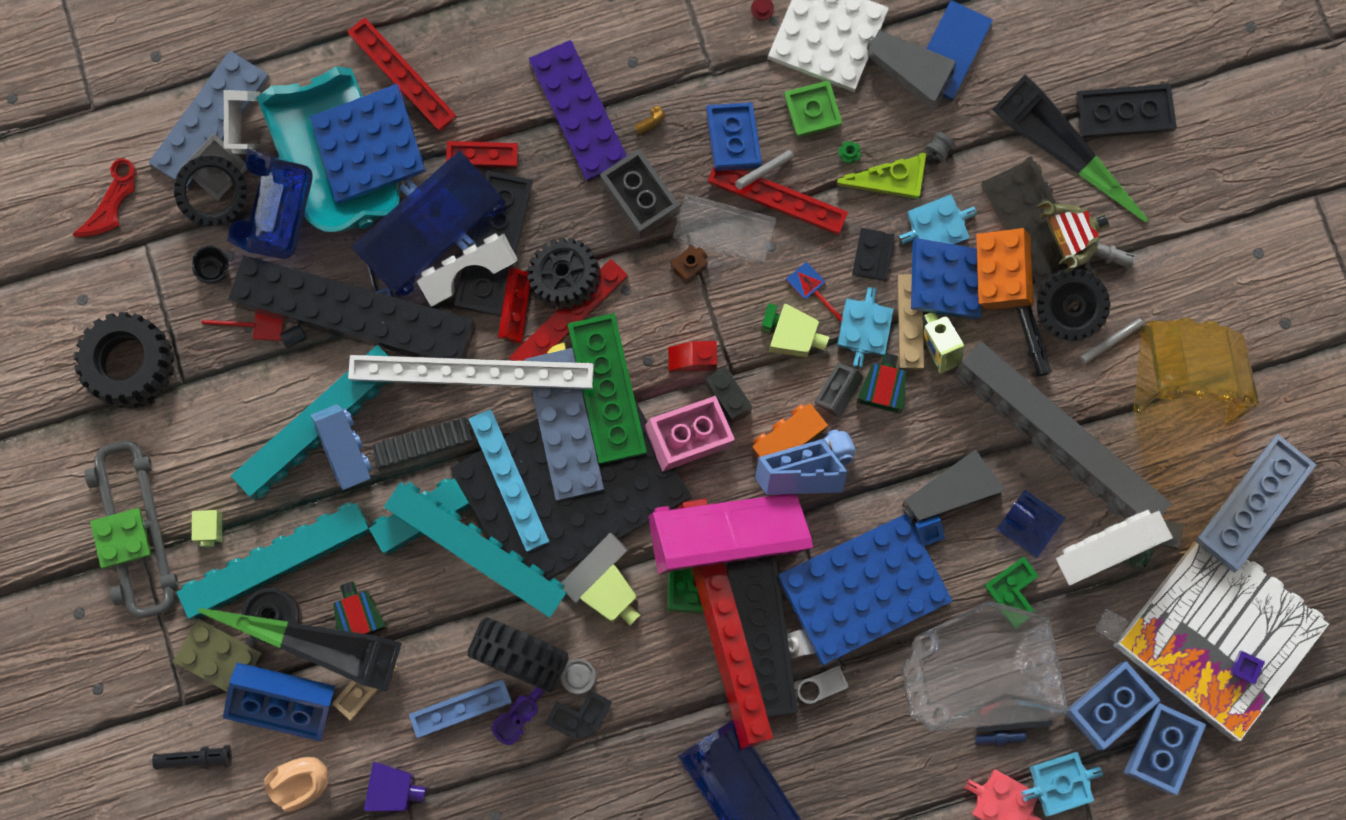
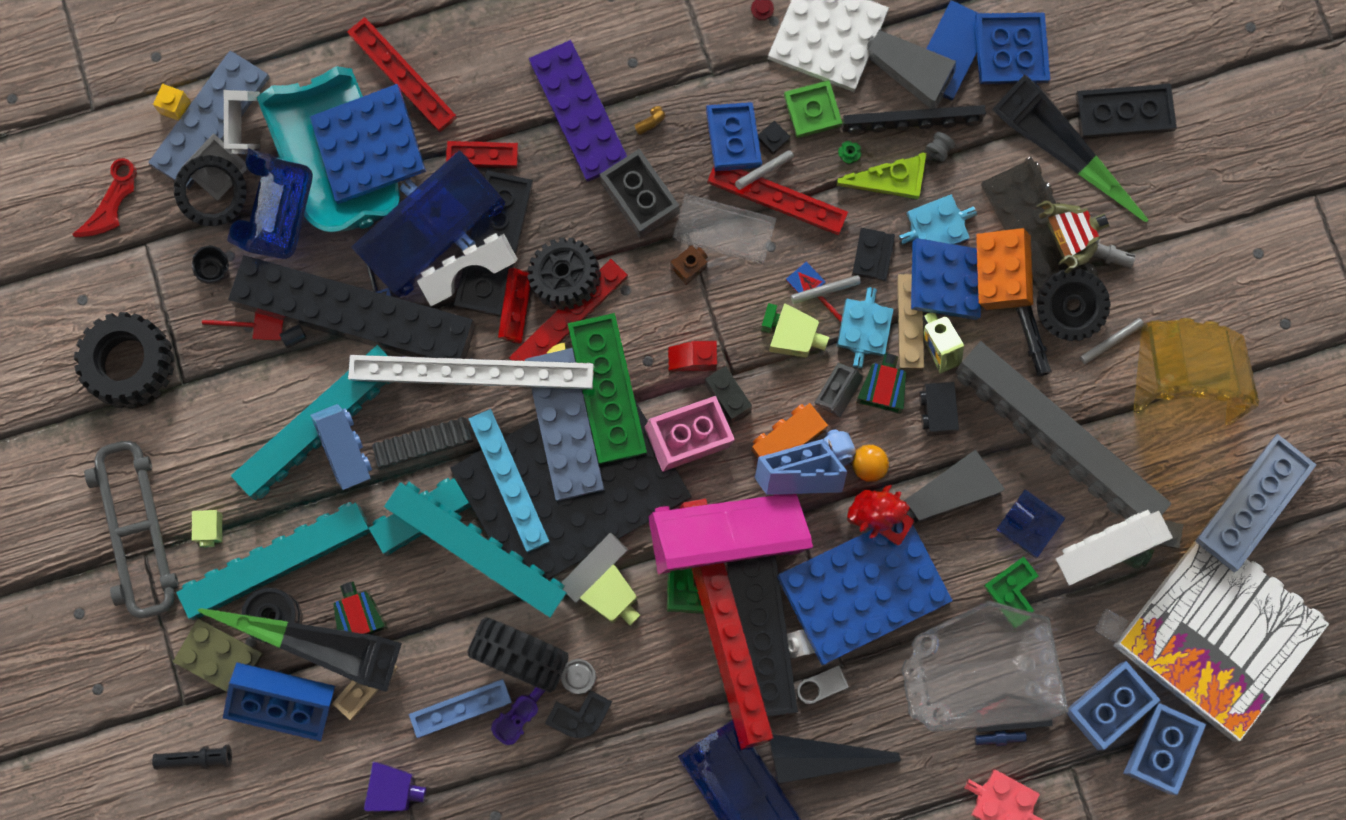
(120, 538): bright green plate -> none
(171, 102): none -> yellow brick
(297, 783): light nougat hair -> none
(773, 137): none -> black plate
(808, 758): none -> black wedge
(825, 289): none -> light grey bar
(870, 463): none -> light orange hair
(880, 513): none -> red piece
(913, 118): none -> black plate
(930, 530): blue plate -> none
(939, 408): none -> black brick
(1011, 47): none -> blue plate
(1061, 783): medium azure plate -> none
(1247, 667): dark purple plate -> none

